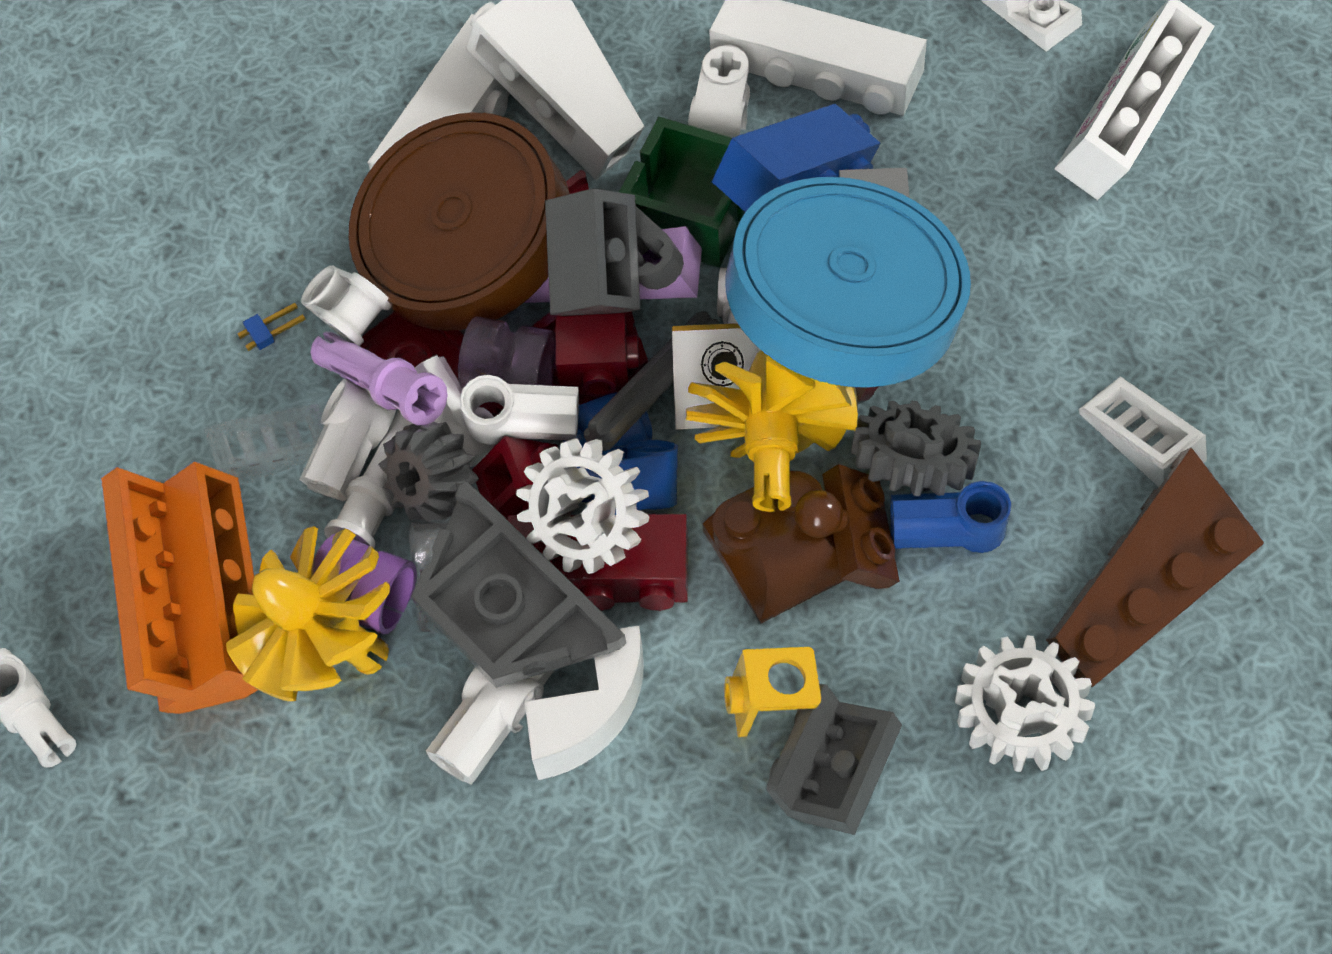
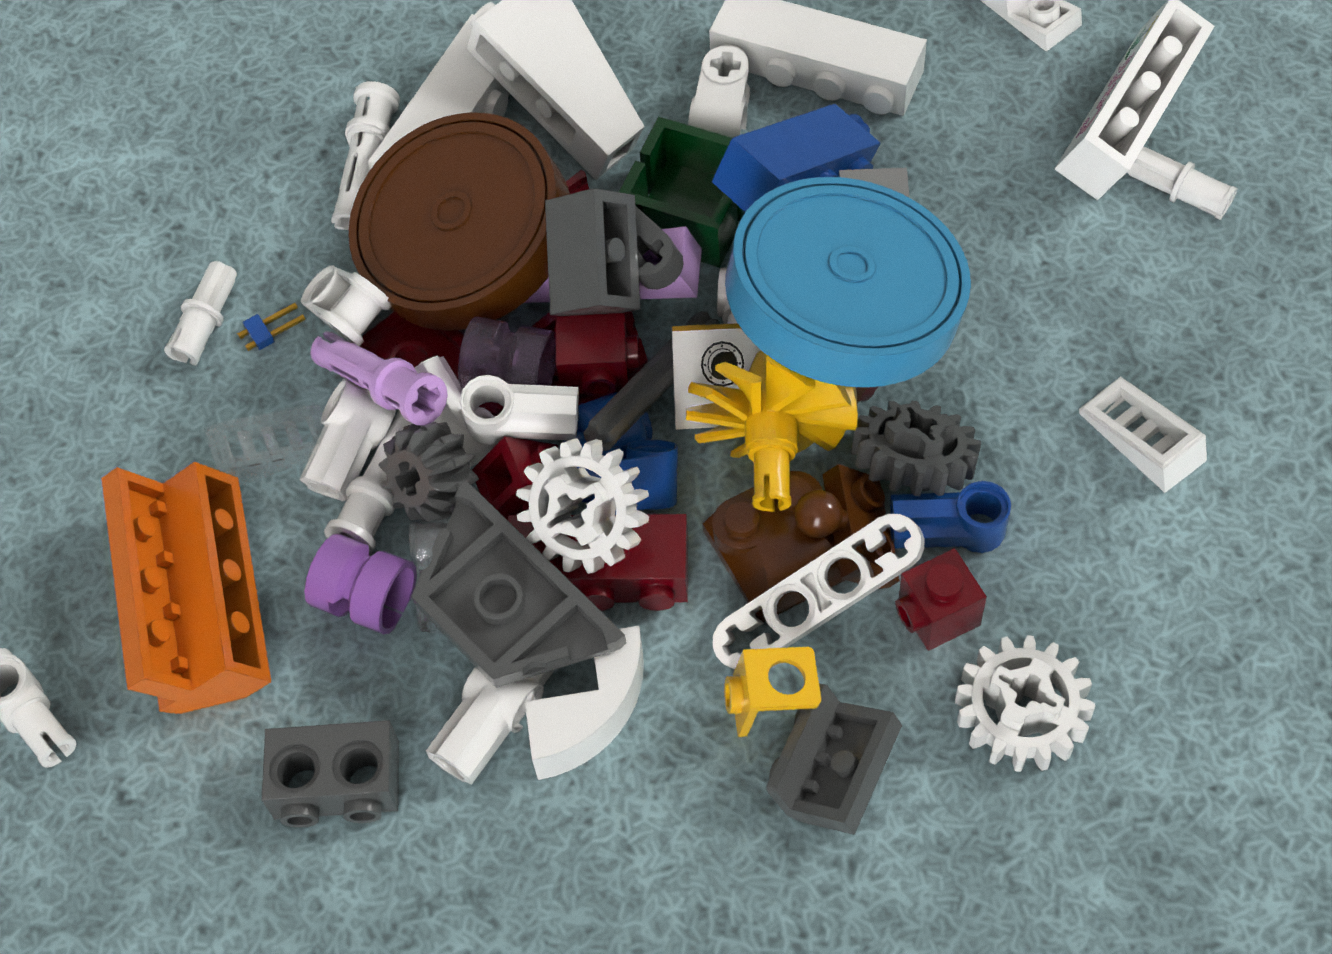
(201, 314): none -> white axle
(301, 622): yellow piece -> none
(334, 756): none -> dark grey brick
(364, 136): none -> white pin
(814, 586): none -> white beam
(940, 599): none -> dark red brick
(1156, 570): reddish brown wing -> none
(1183, 182): none -> white axle

